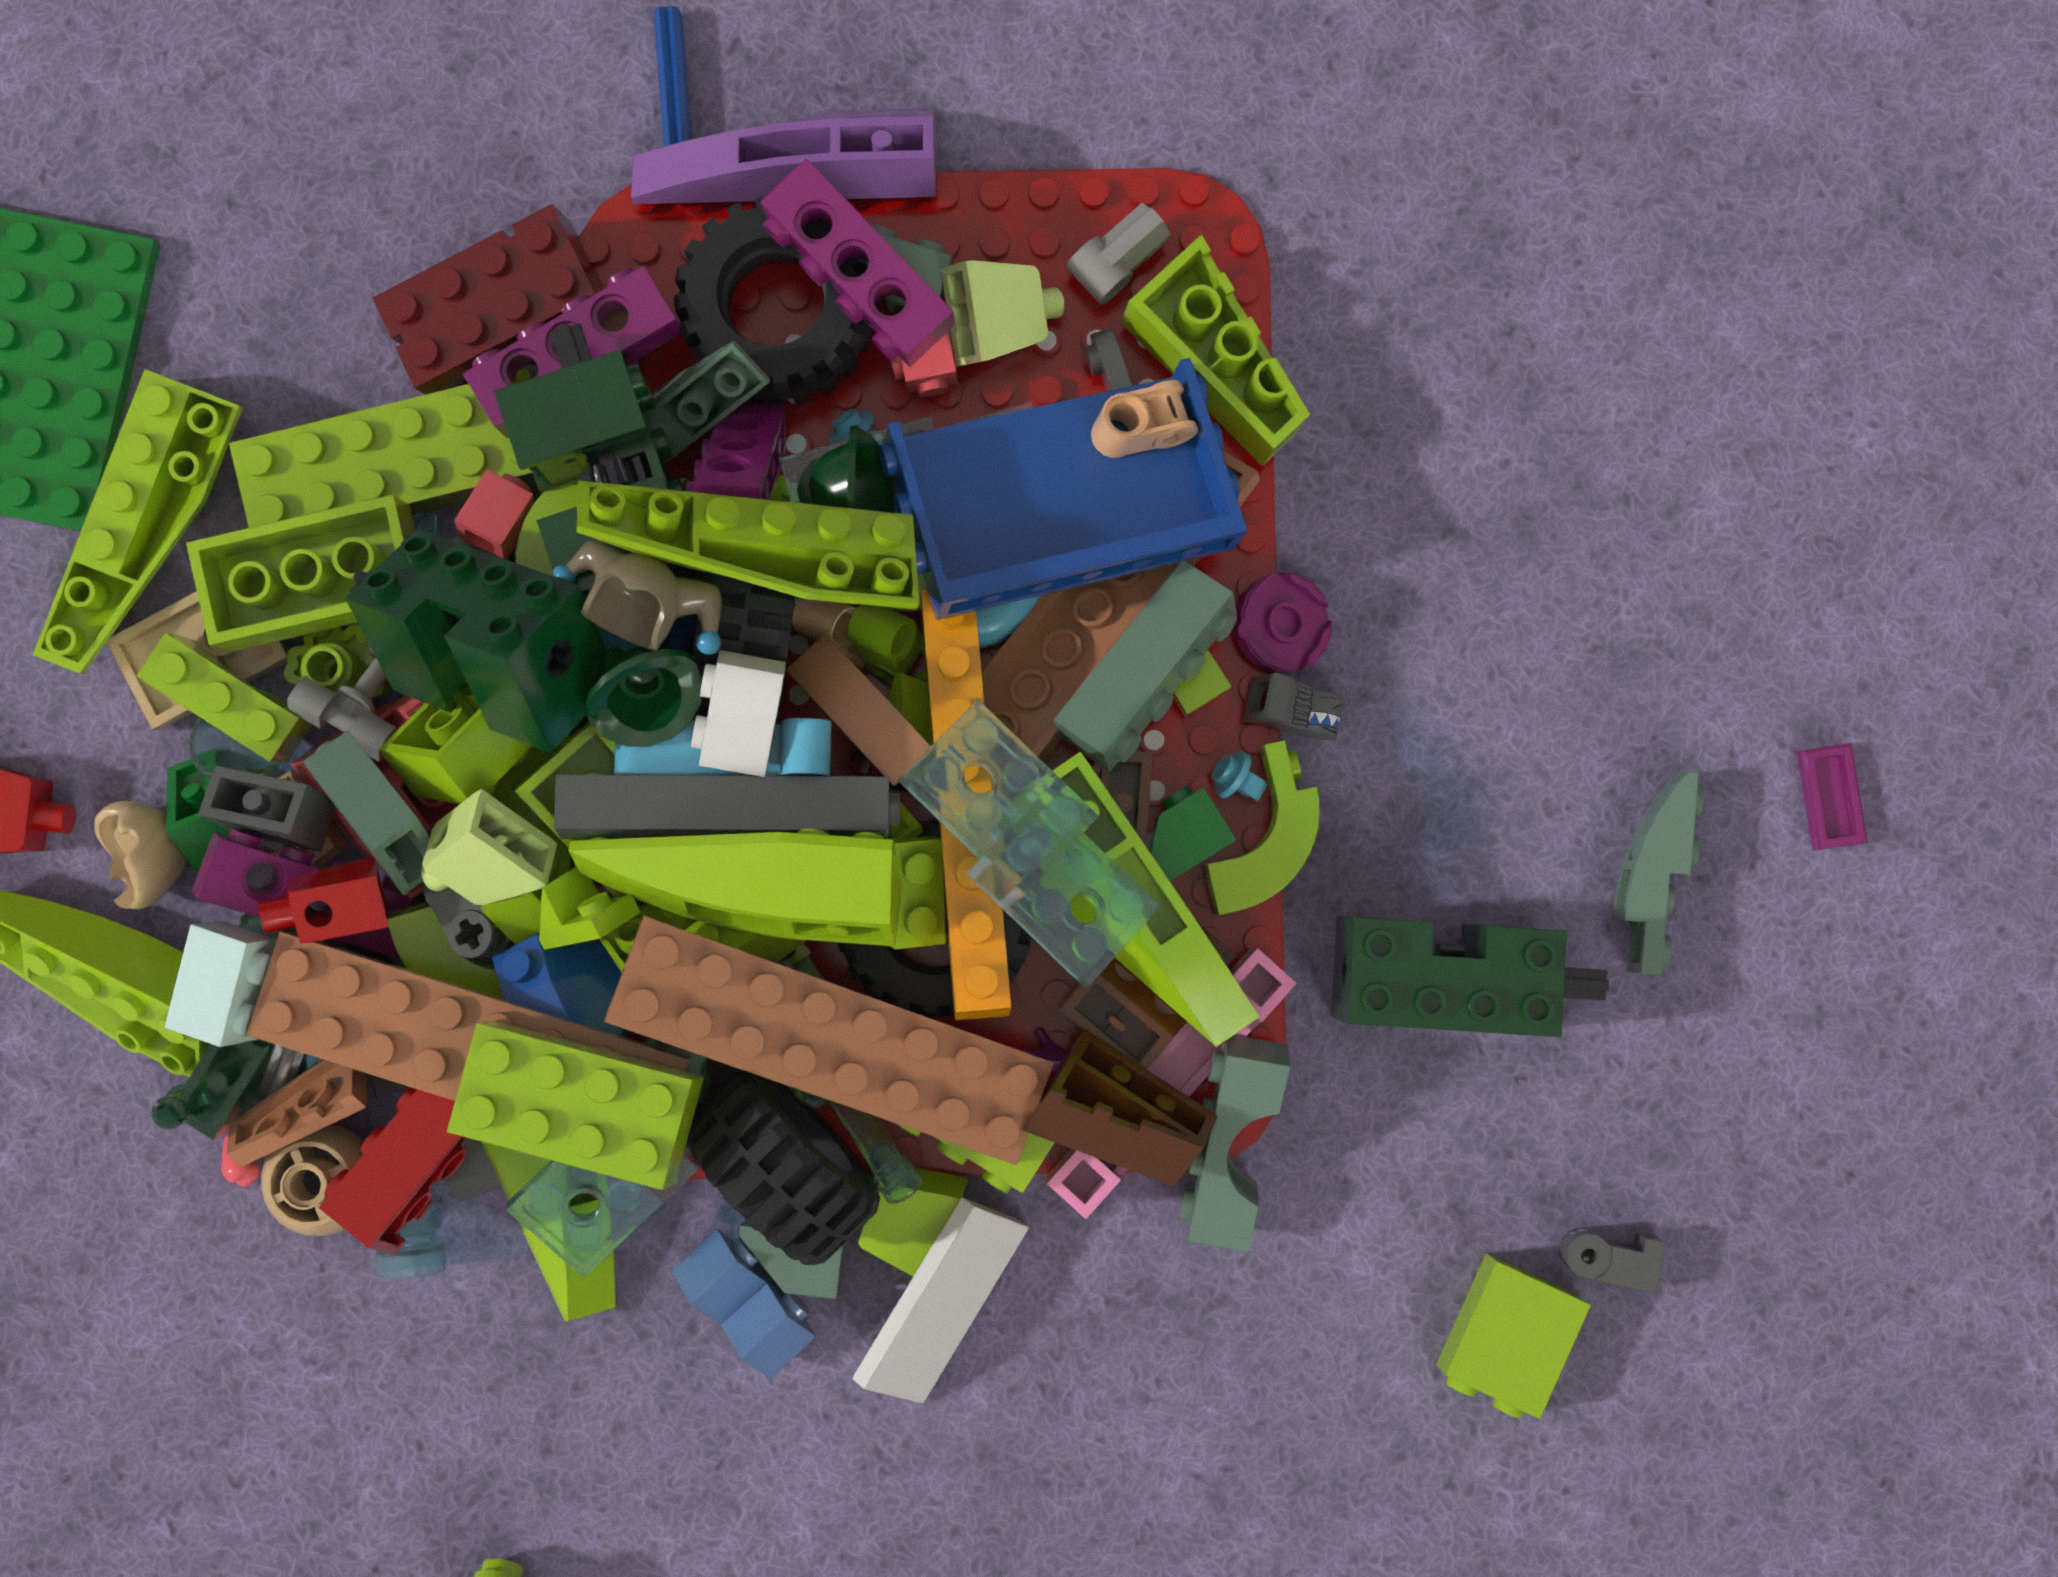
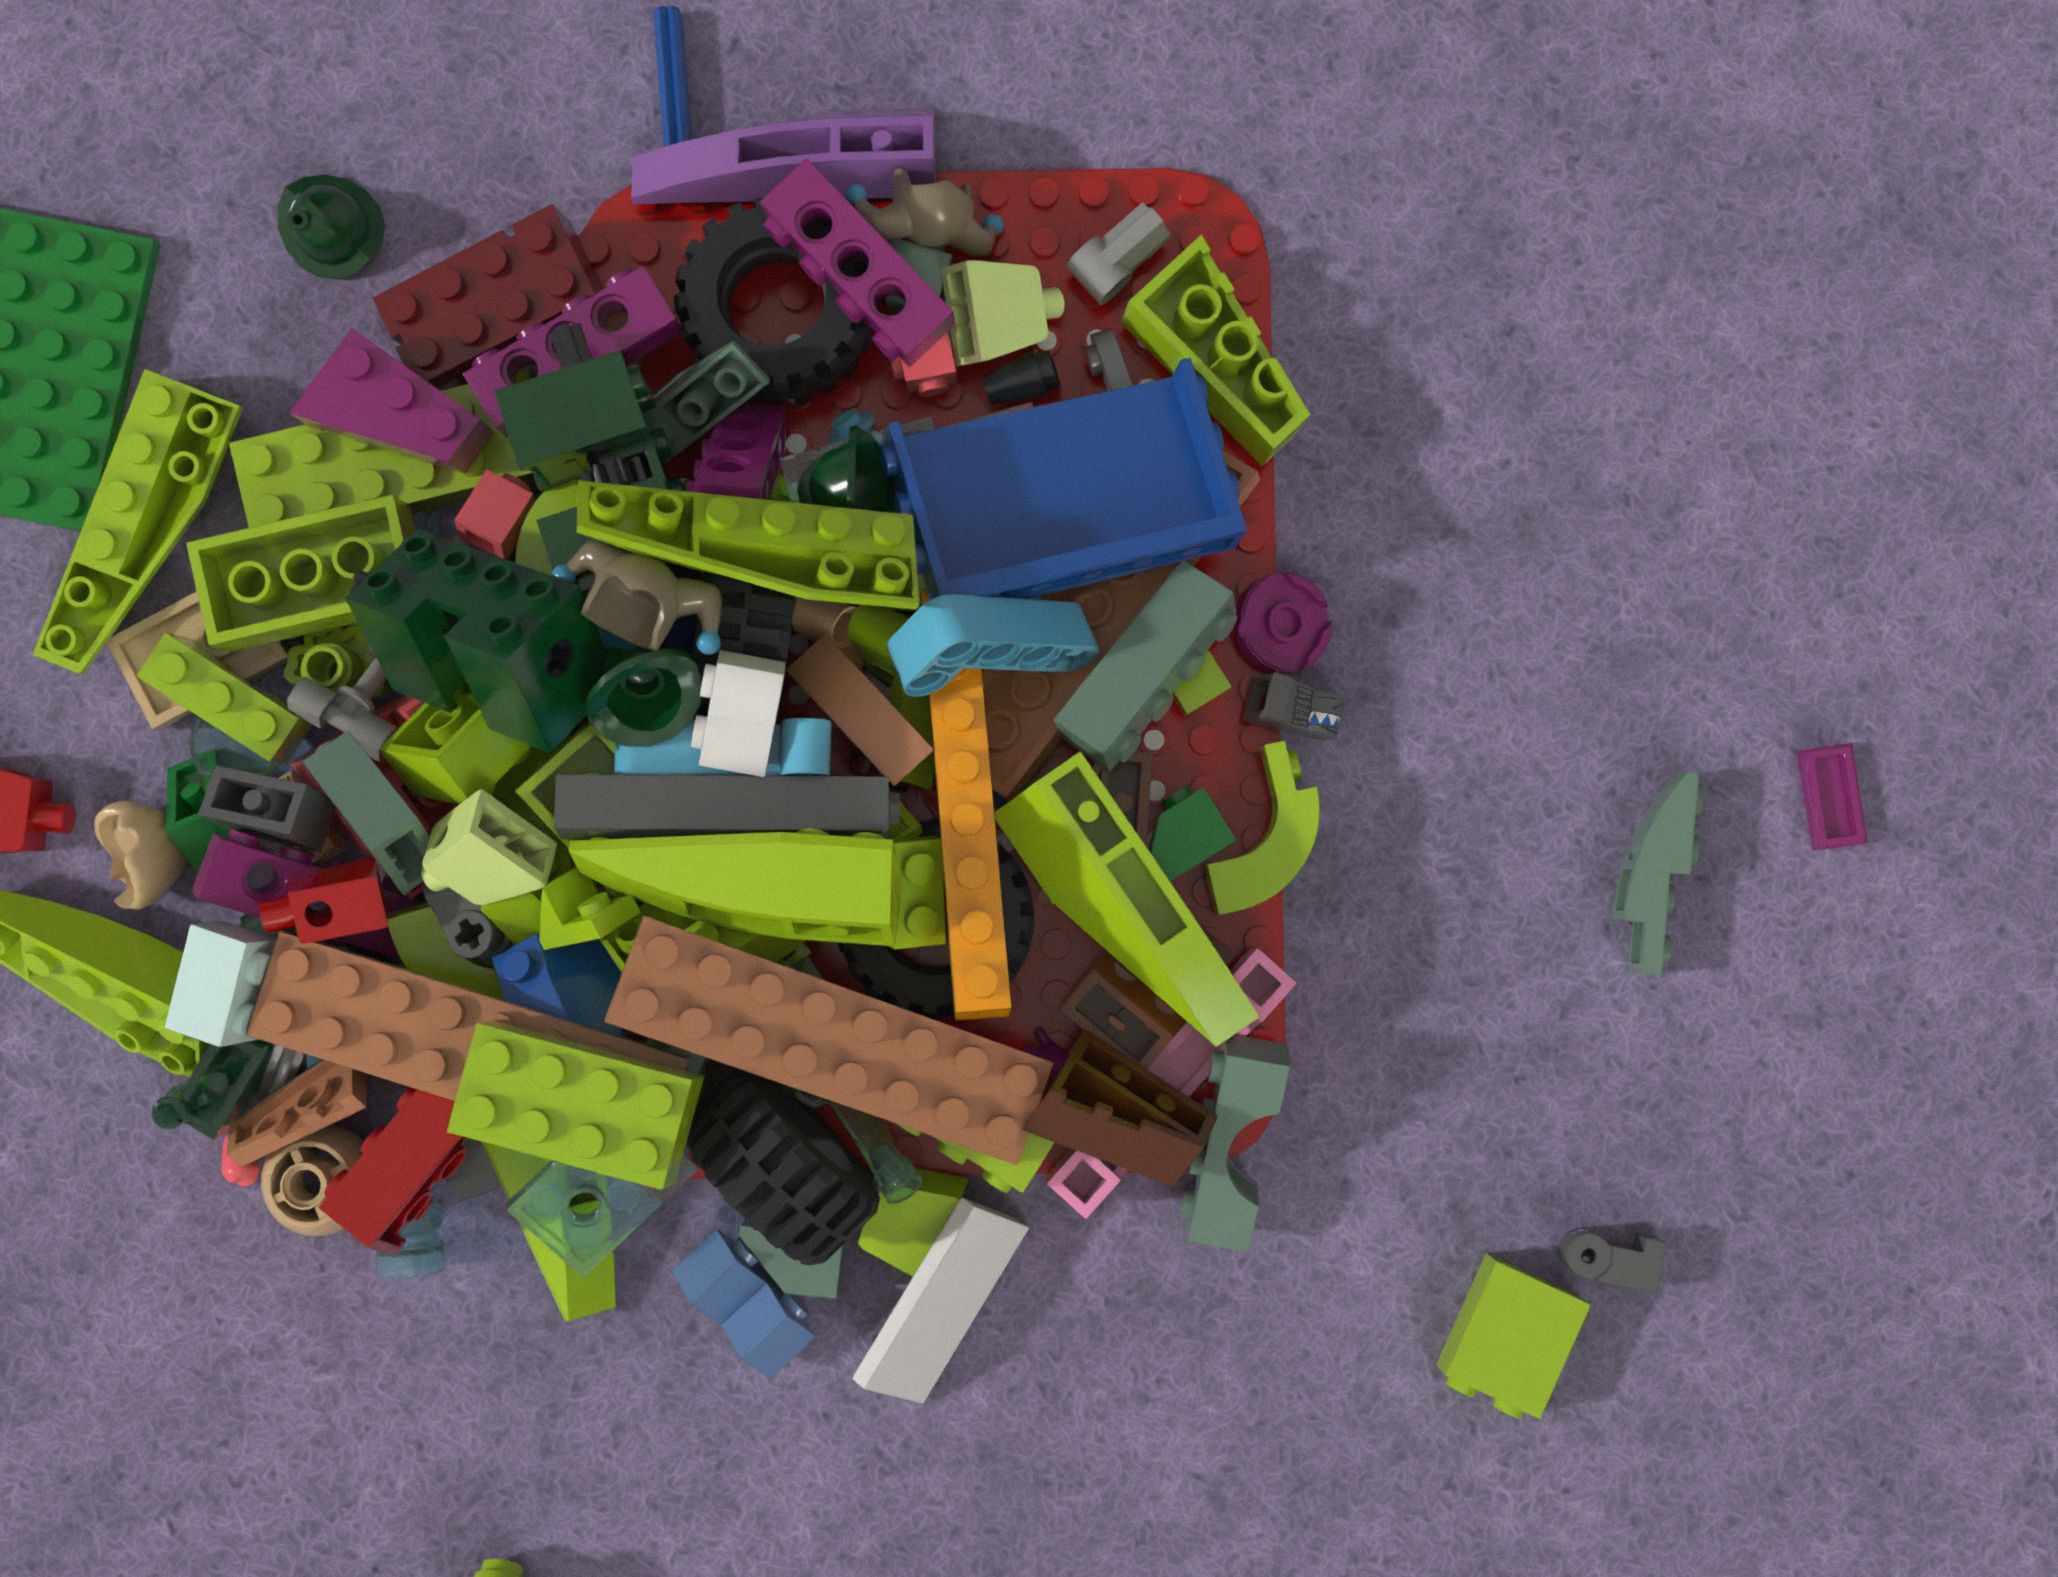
(330, 225): none -> dark green helmet
(389, 406): none -> magenta wedge
(929, 215): none -> dark tan piece
(988, 634): none -> medium azure beam
(1023, 379): none -> black cone
(1030, 843): clear light blue bracket -> none
(1151, 415): light nougat piece -> none
(1233, 775): medium azure plate -> none
(1493, 984): dark green piece -> none

